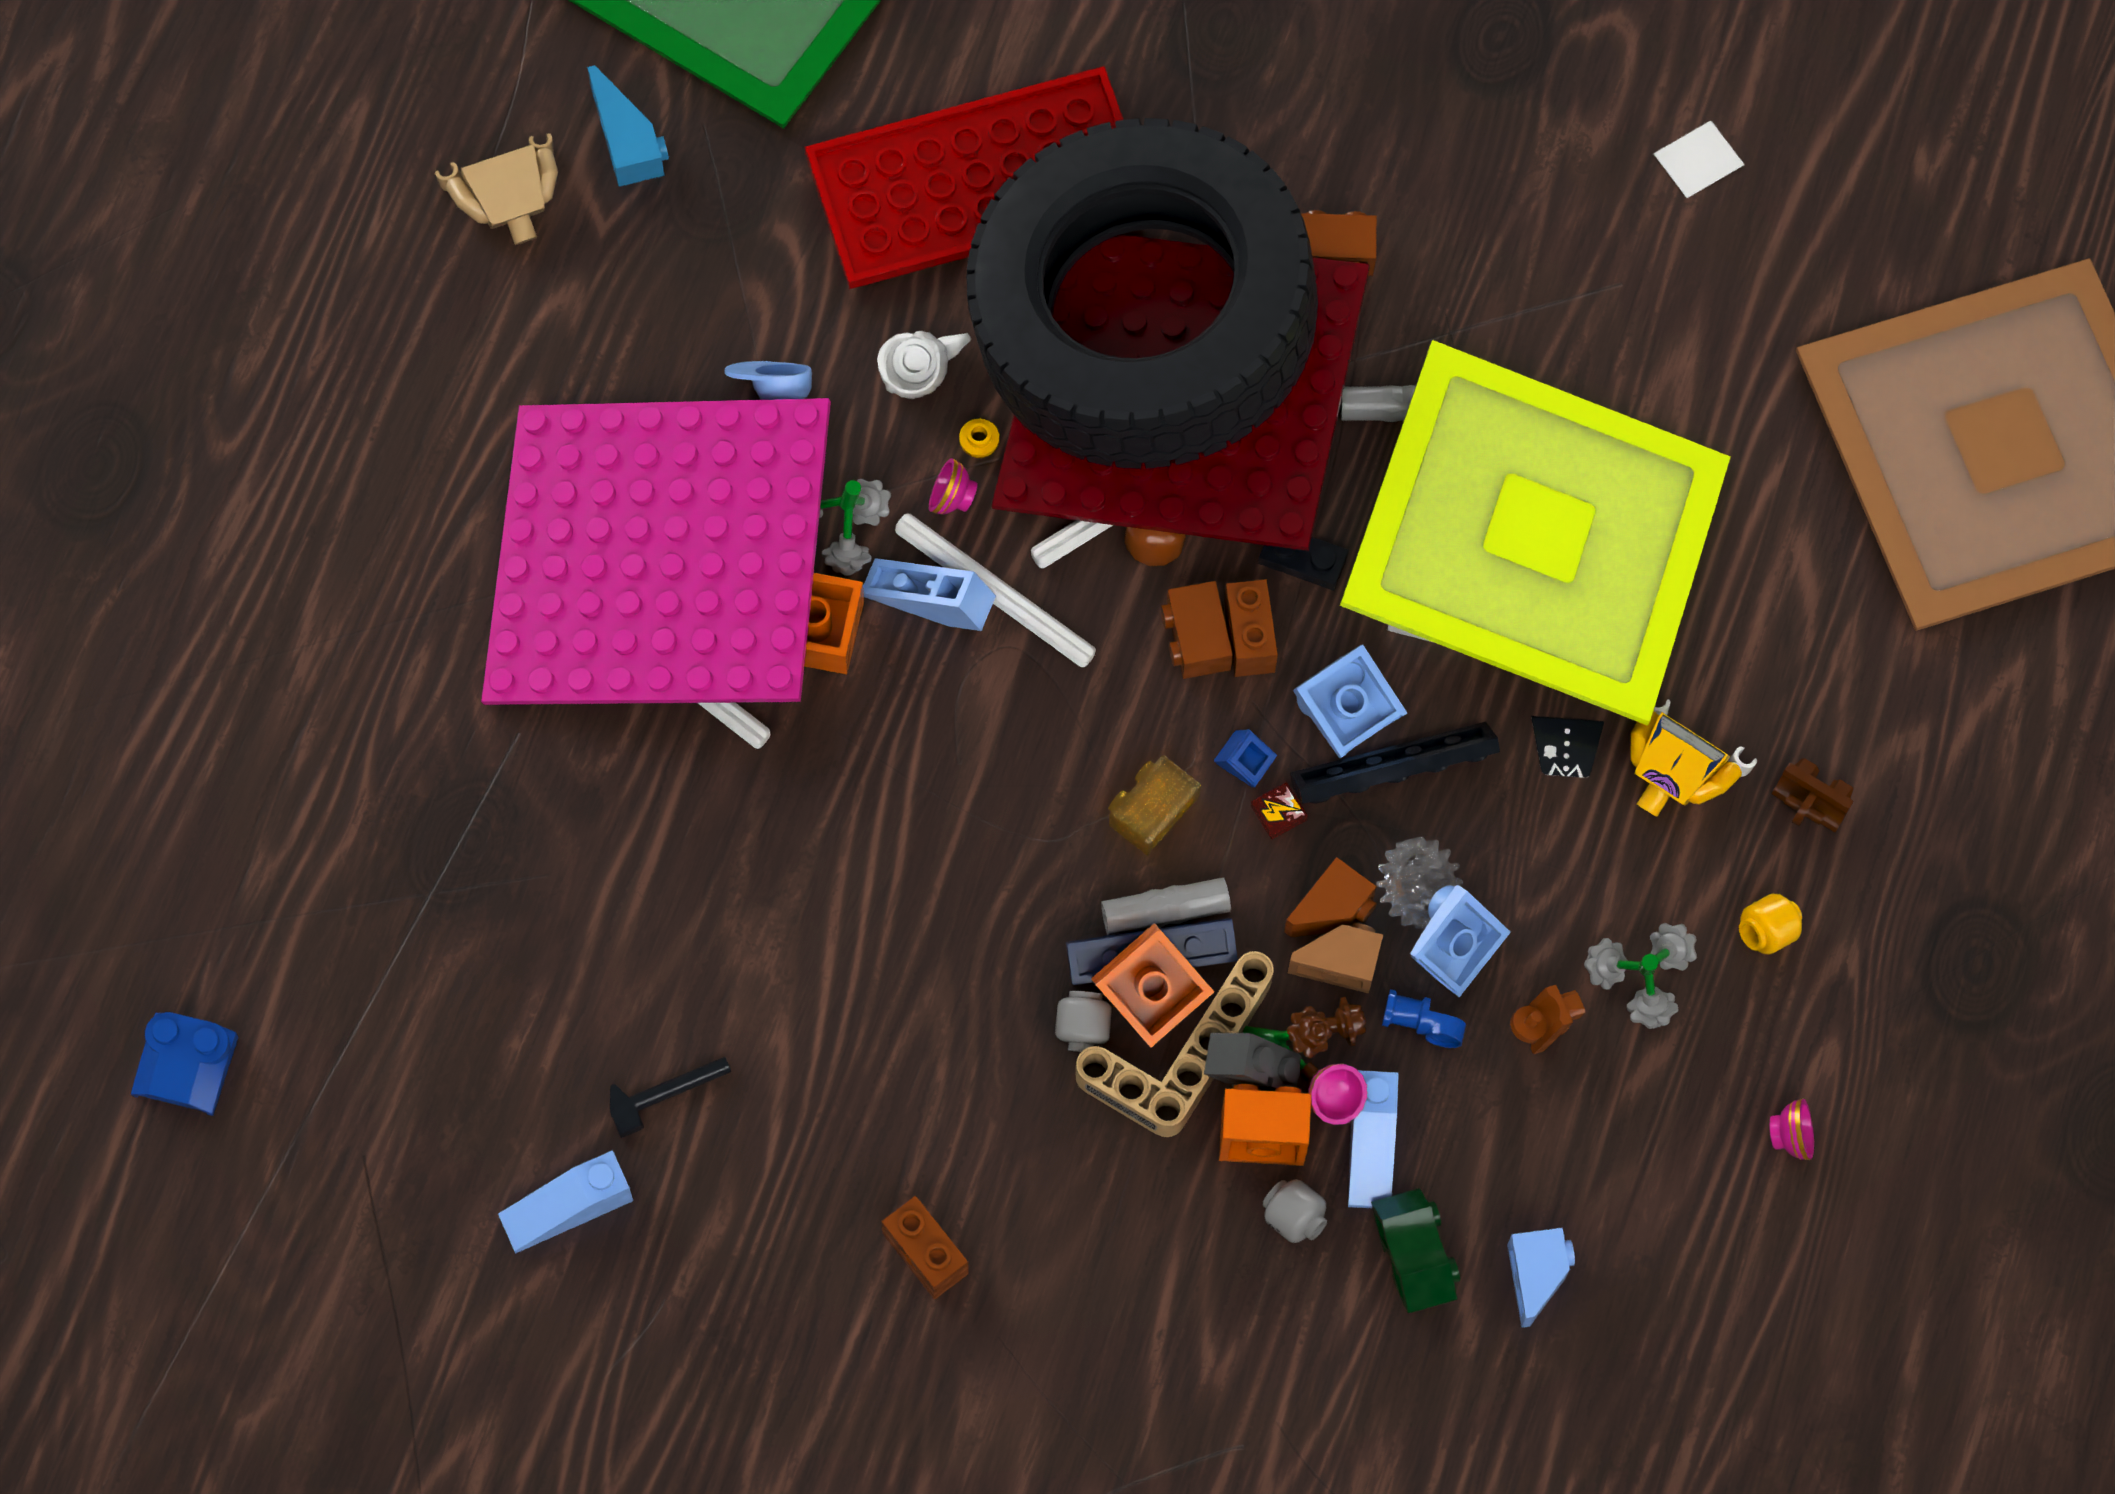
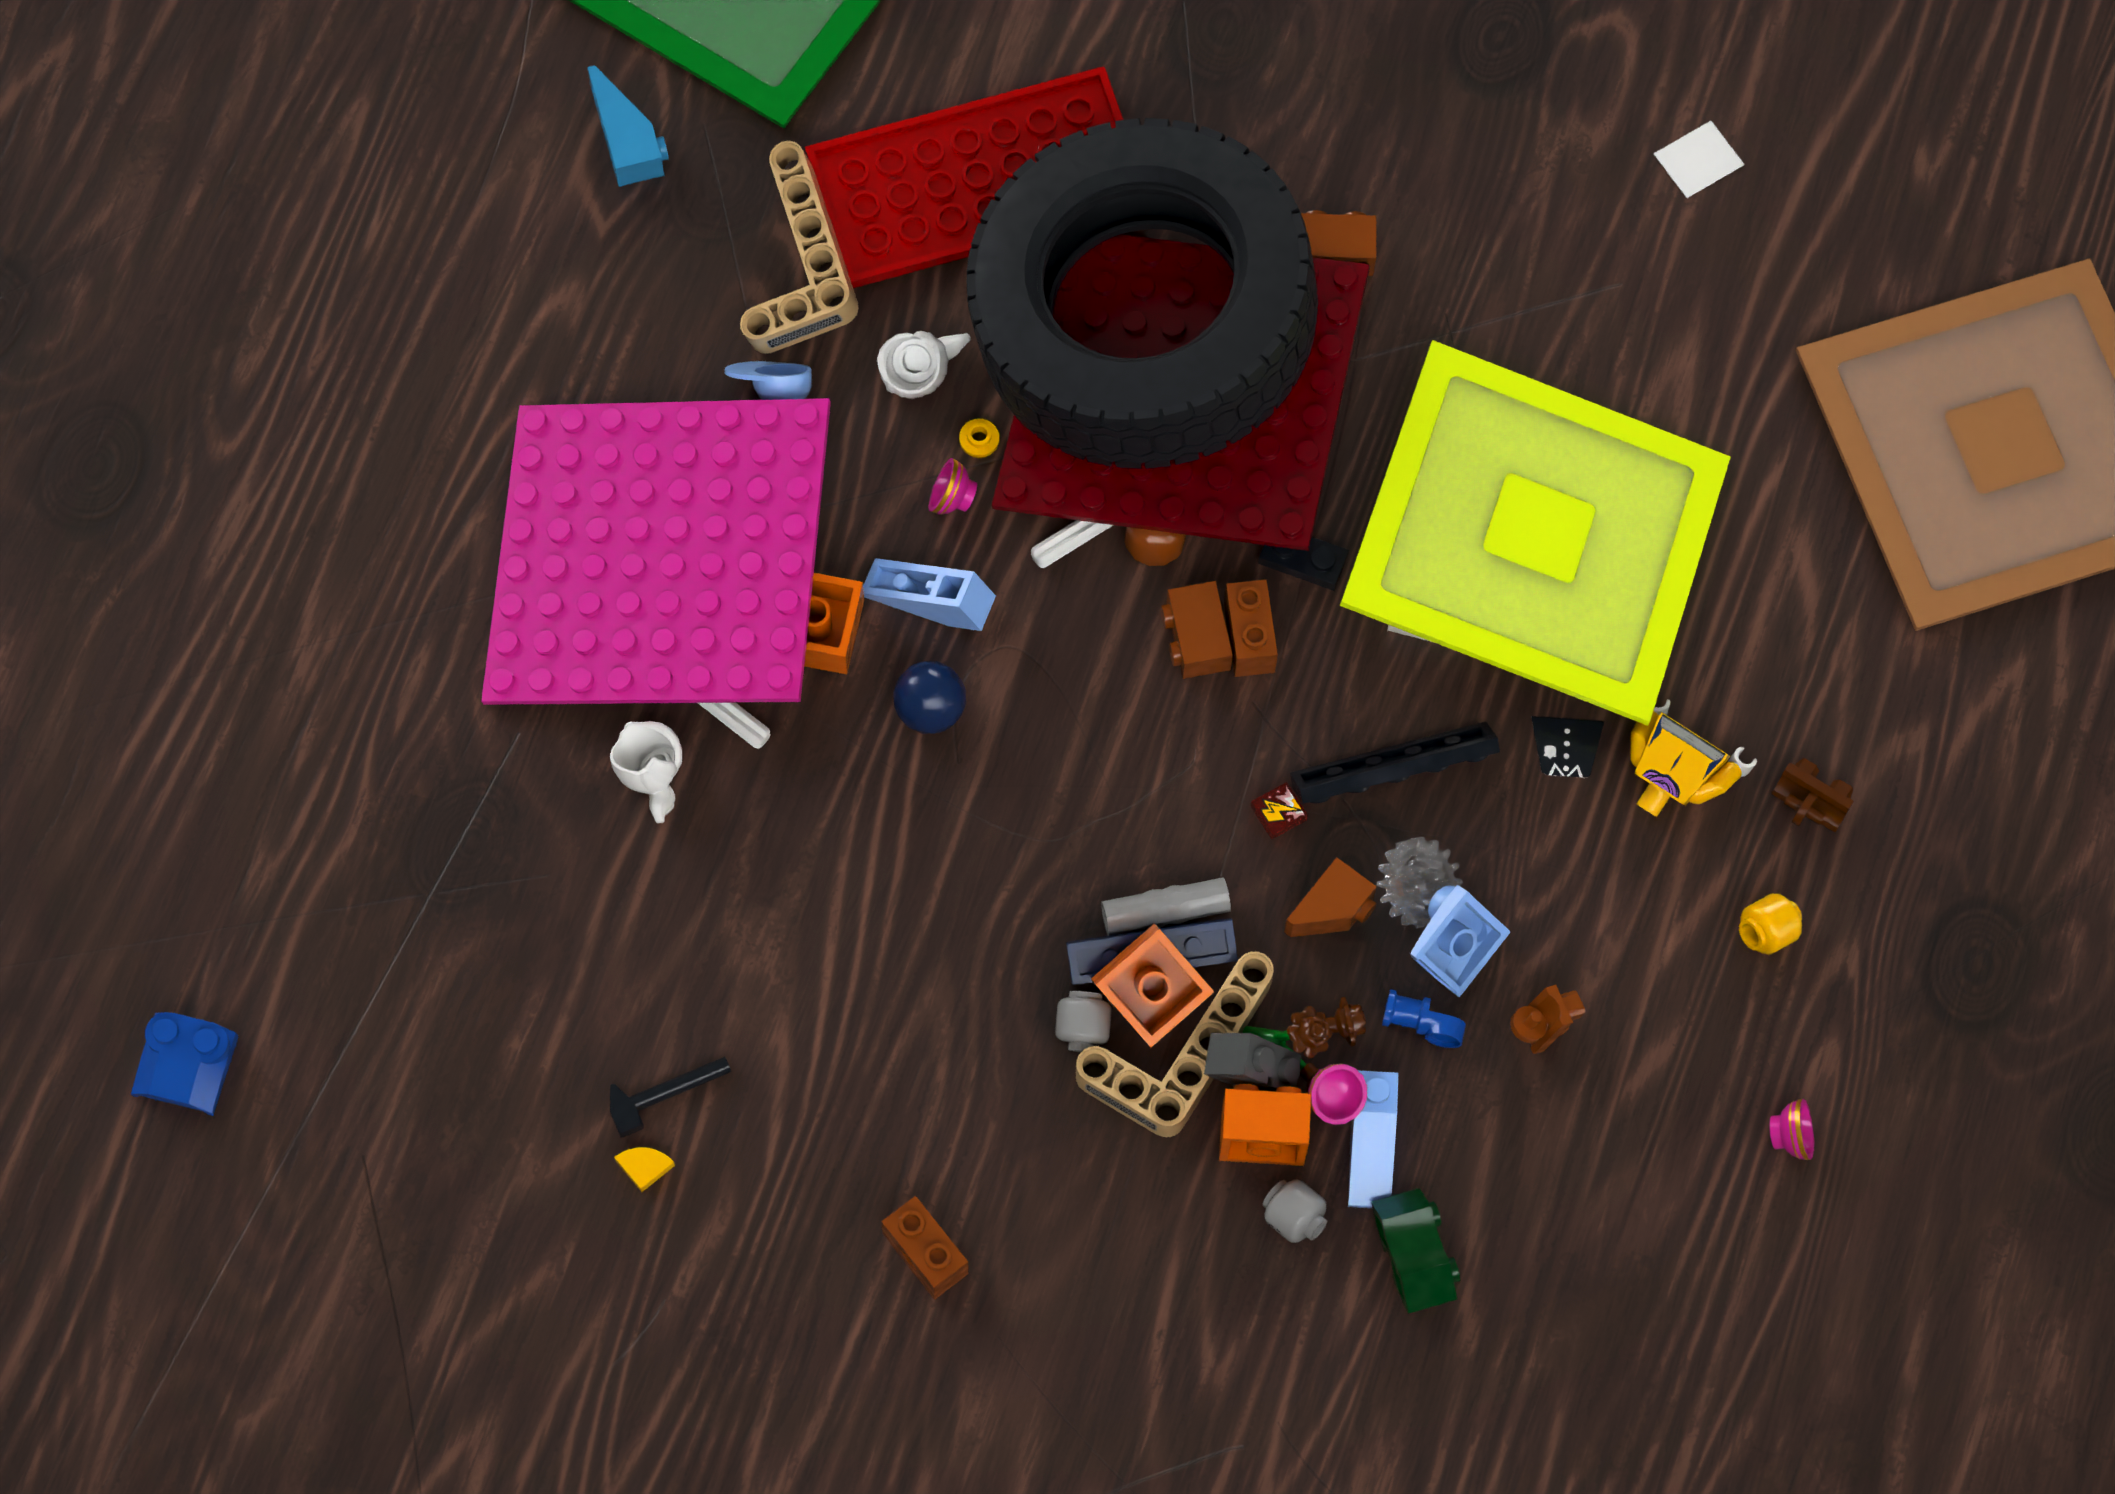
(506, 188): tan torso -> none
(567, 1202): light blue slope -> none
(644, 1165): none -> yellow tile
(647, 761): none -> white hair
(814, 253): none -> tan beam
(862, 504): light grey plant -> none
(929, 697): none -> dark blue piece
(1006, 597): white axle -> none
(1153, 804): clear yellow brick -> none
(1245, 757): blue slope -> none
(1340, 957): medium nougat slope -> none
(1349, 700): light blue slope -> none
(1376, 403): light grey axle -> none
(1538, 1269): light blue slope -> none
(1670, 948): light grey plant -> none

